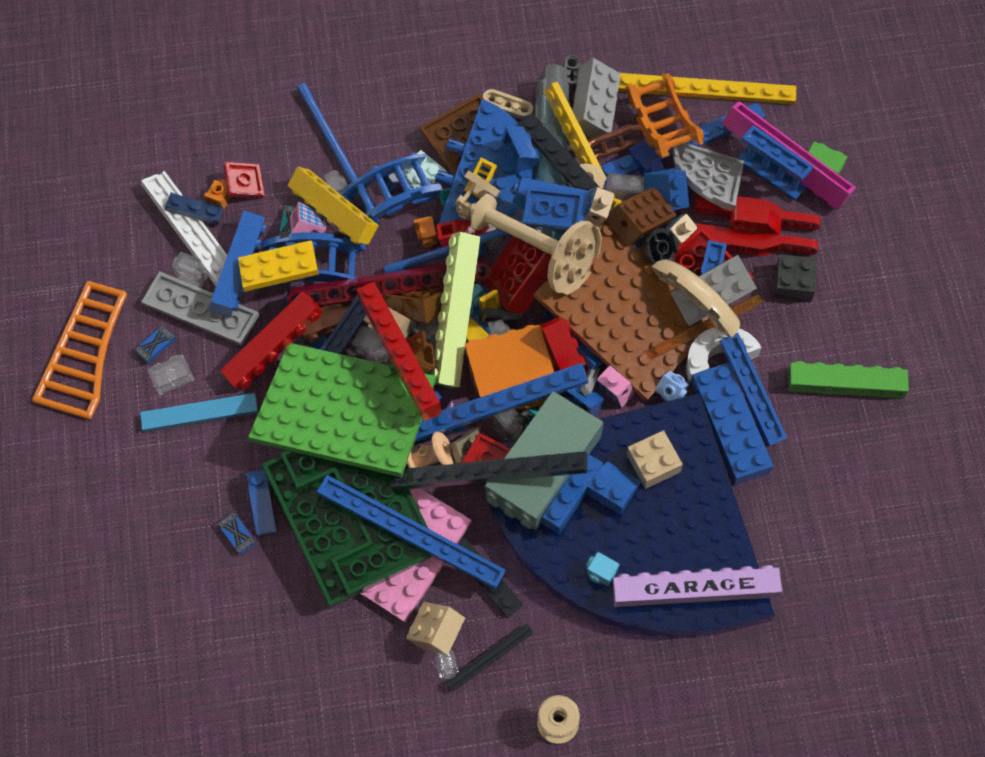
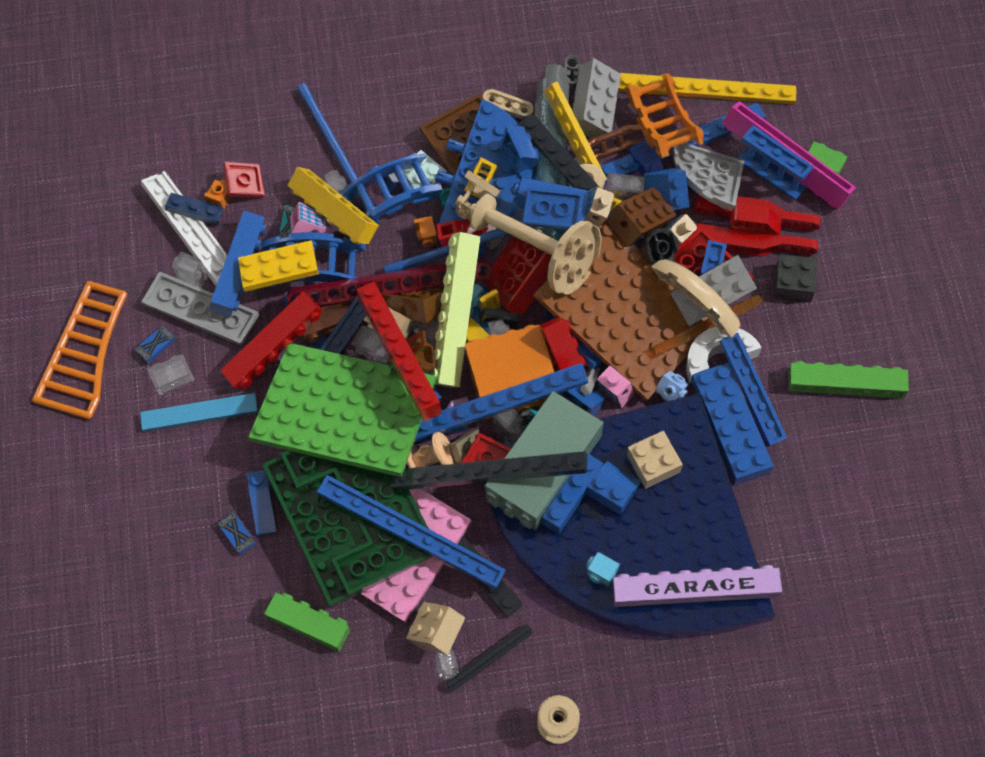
(308, 622): none -> bright green brick

